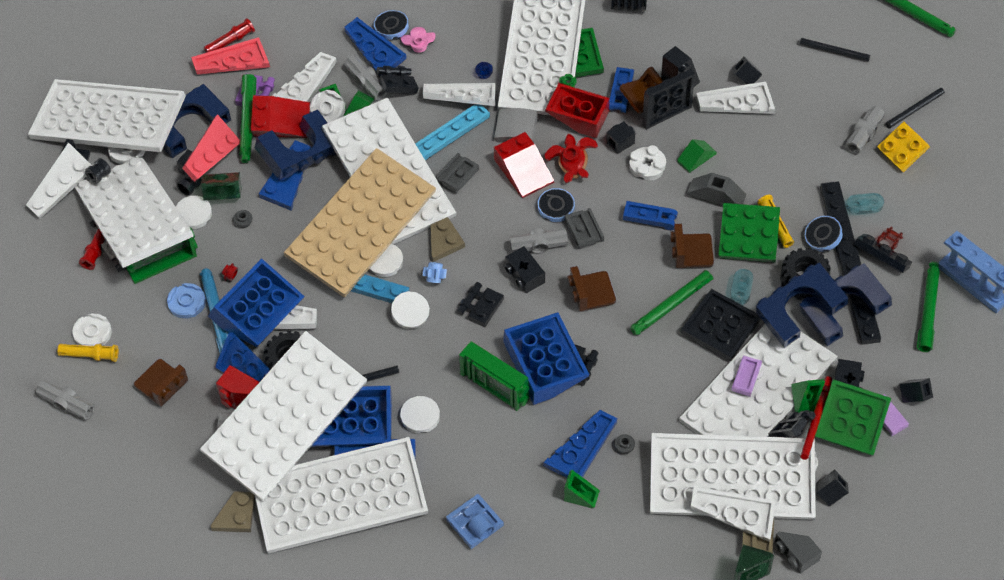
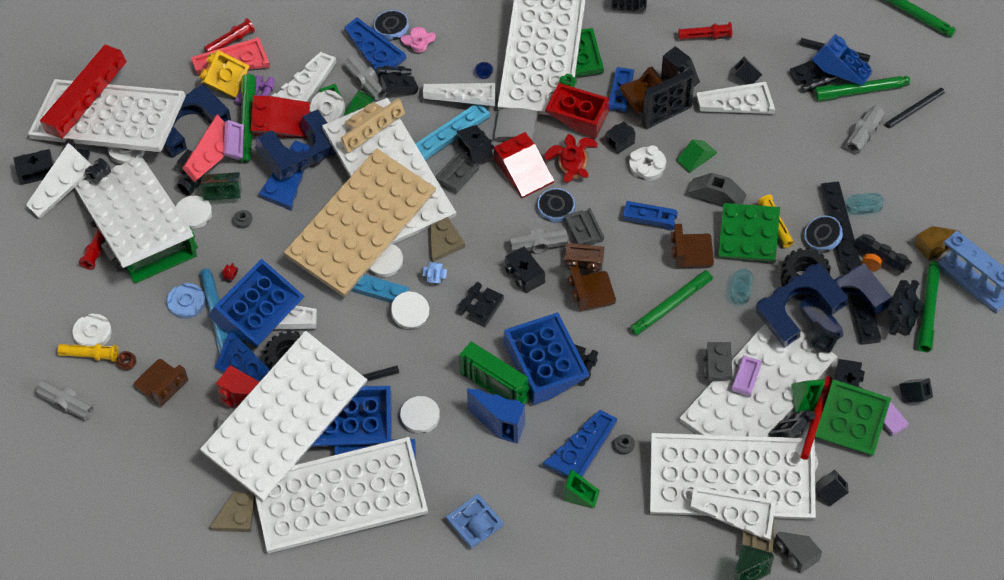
(33, 166): none -> black brick
(83, 91): none -> red brick
(124, 356): none -> copper plate
(223, 73): none -> yellow plate
(233, 140): none -> lavender tile
(370, 122): none -> tan bracket
(475, 144): none -> black brick
(498, 414): none -> blue slope
(584, 256): none -> reddish brown bracket
(702, 32): none -> red pin
(718, 361): none -> dark grey bracket
(720, 324): black plate -> none
(807, 73): none -> black plate
(821, 337): none -> black panel
(833, 92): none -> green piece
(842, 61): none -> blue slope
(872, 261): none -> orange tile
(885, 235): clear red piece -> none
(903, 146): yellow plate -> none
(904, 307): none -> black plate
(931, 241): none -> pearl gold slope

